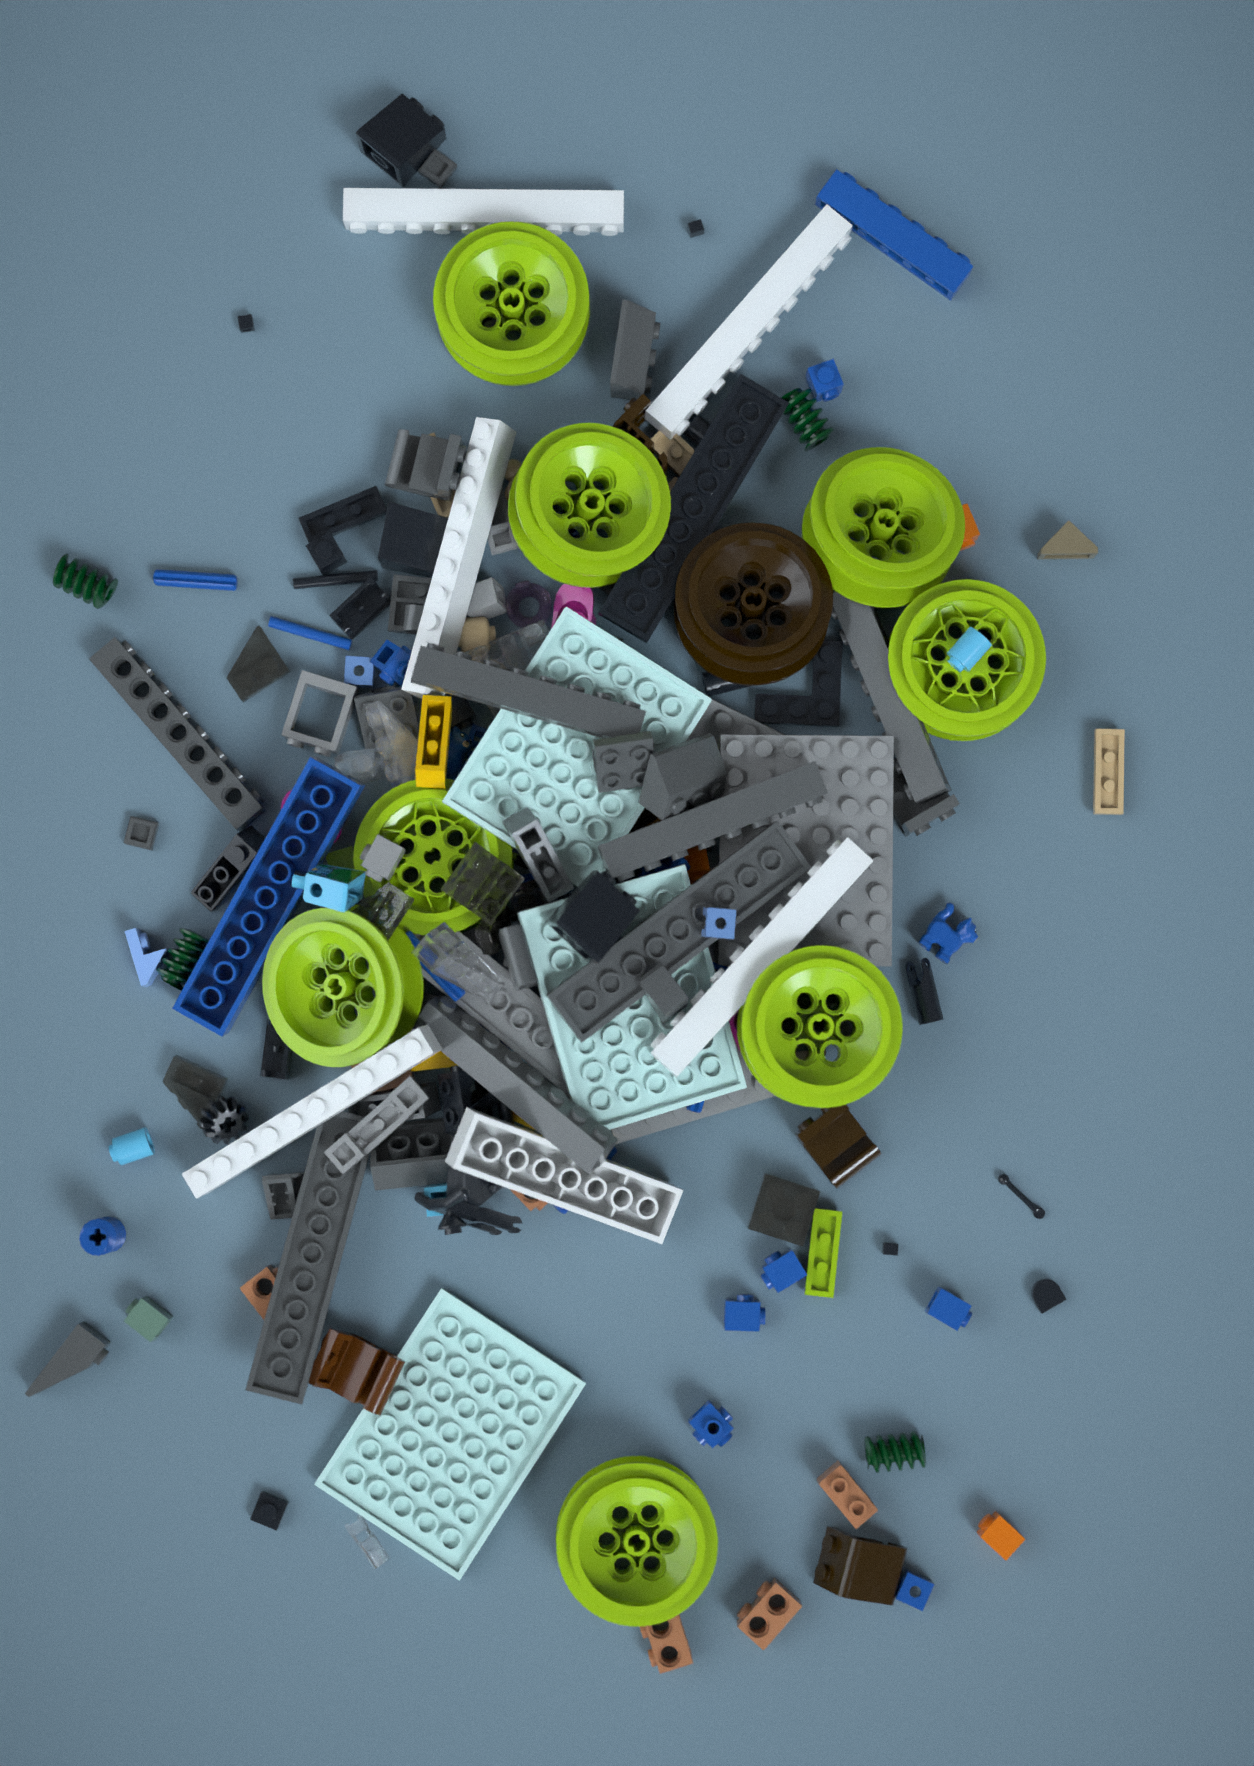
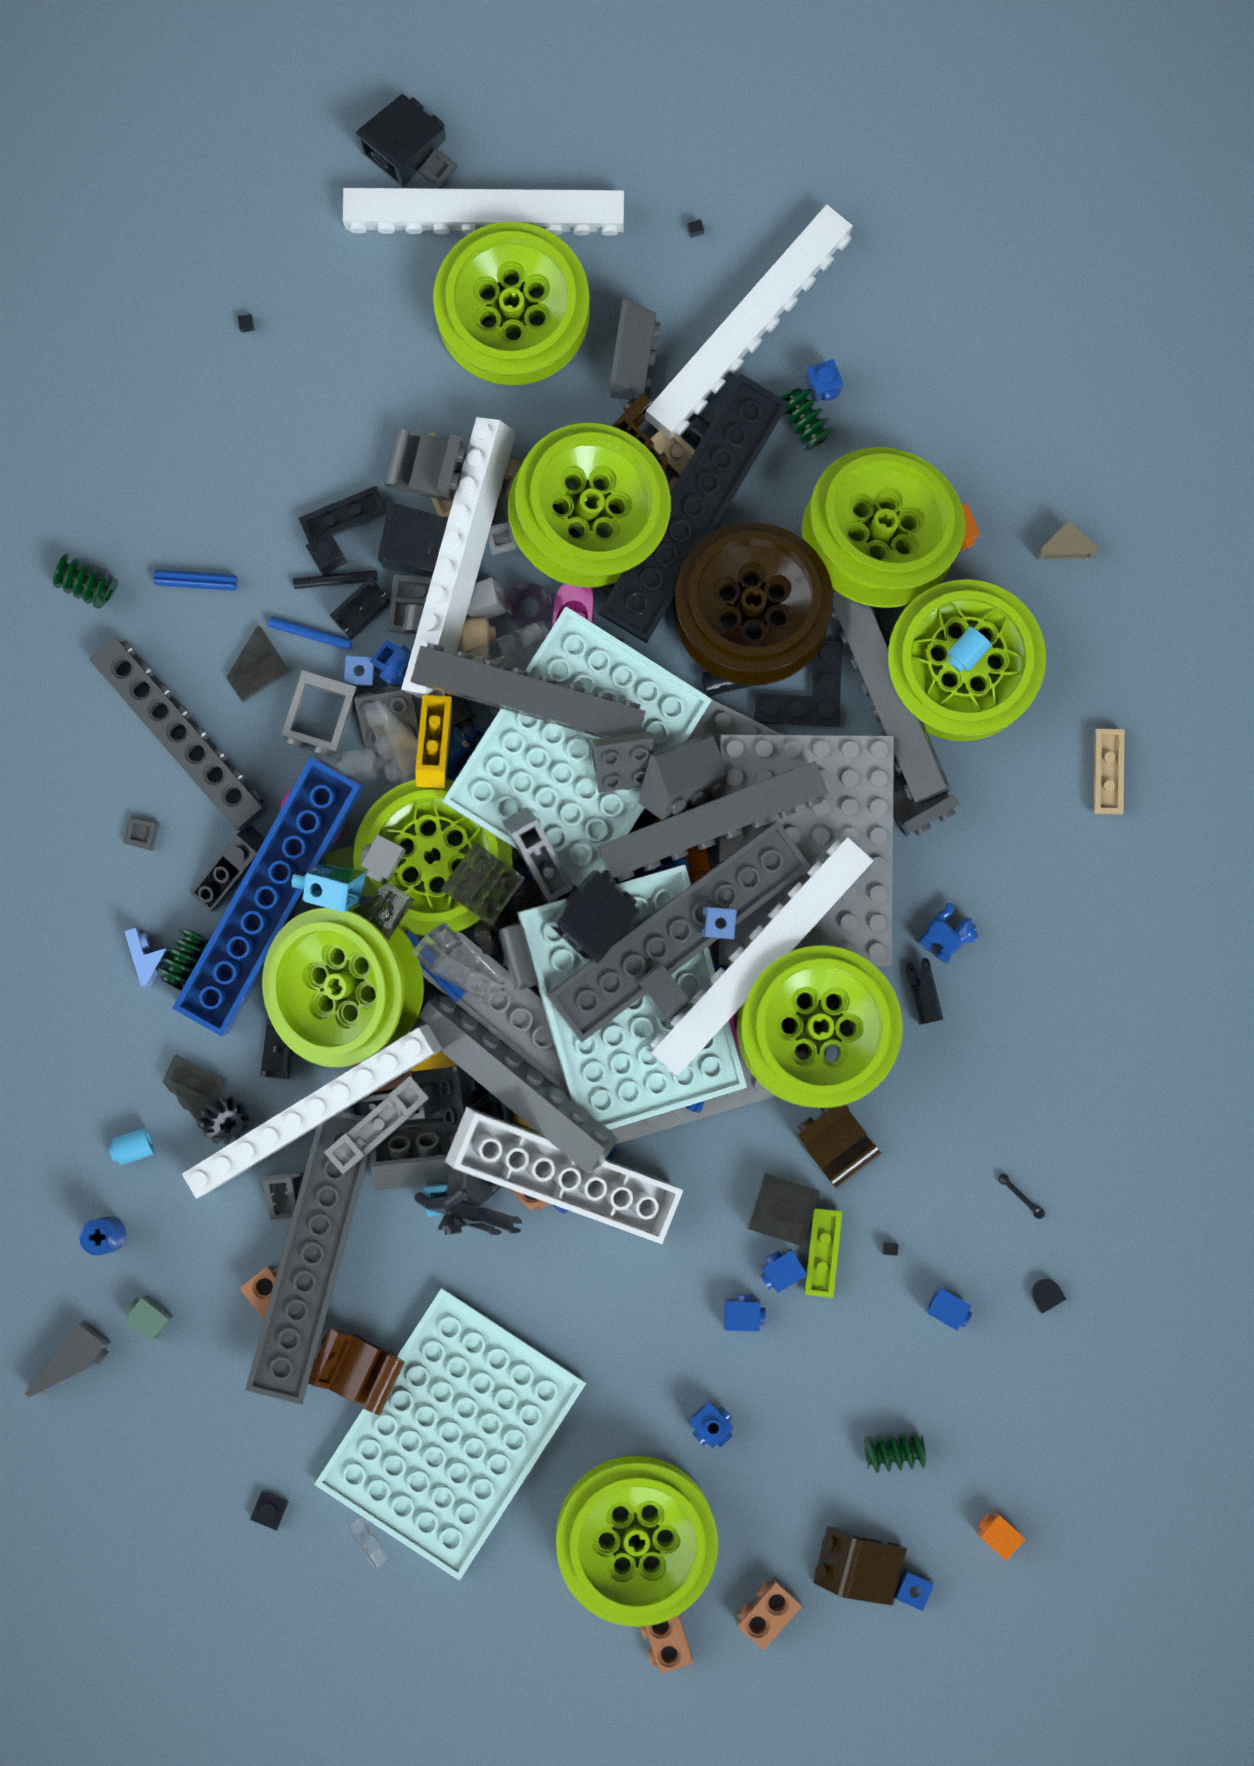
(847, 1494): nougat brick -> none
(895, 235): blue brick -> none

